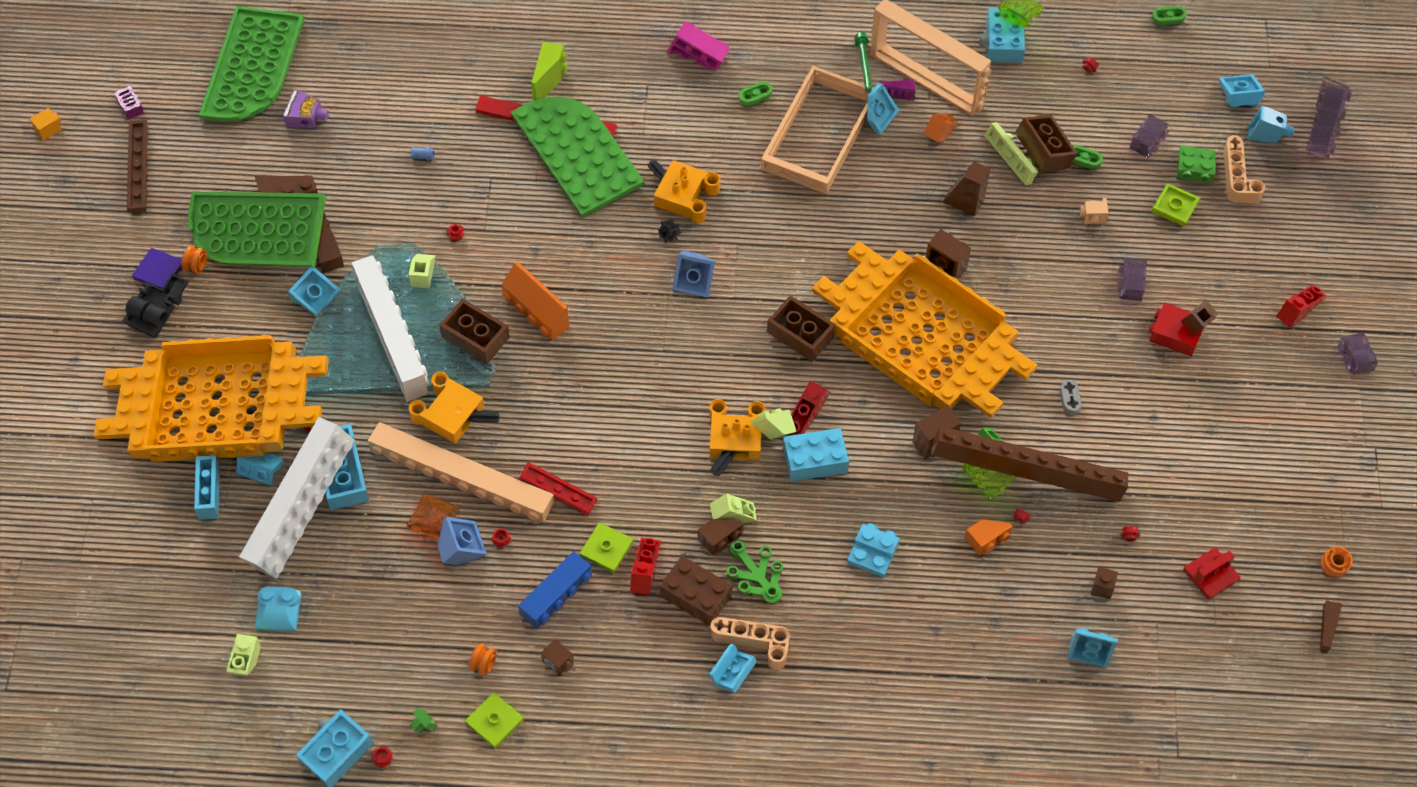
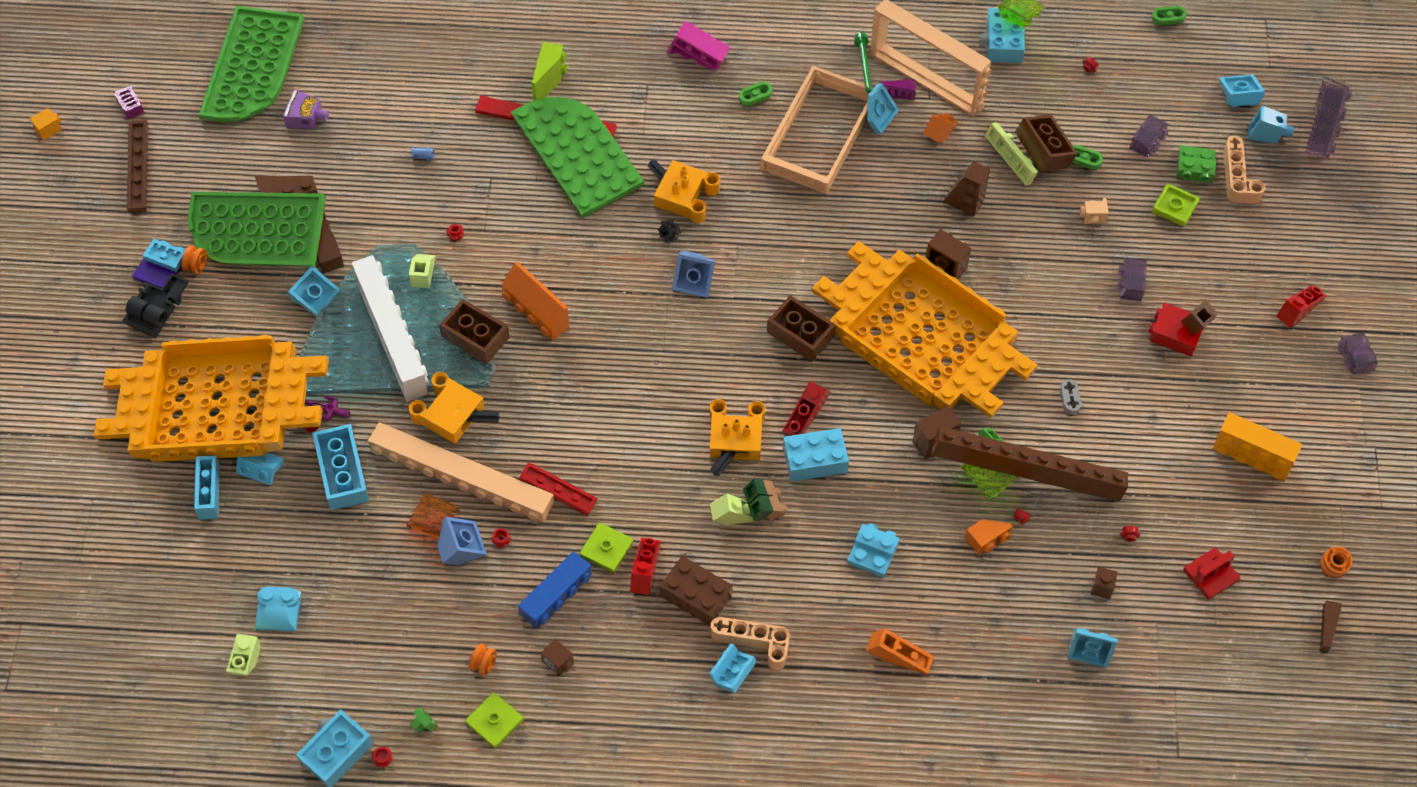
(164, 254): none -> medium azure bracket
(297, 498): white brick -> none
(330, 408): none -> magenta piece
(719, 533): reddish brown slope -> none
(756, 574): bright green plant -> none
(764, 500): none -> dark green hips
(775, 424): yellowish green slope -> none
(899, 651): none -> orange slope
(1257, 446): none -> light orange brick

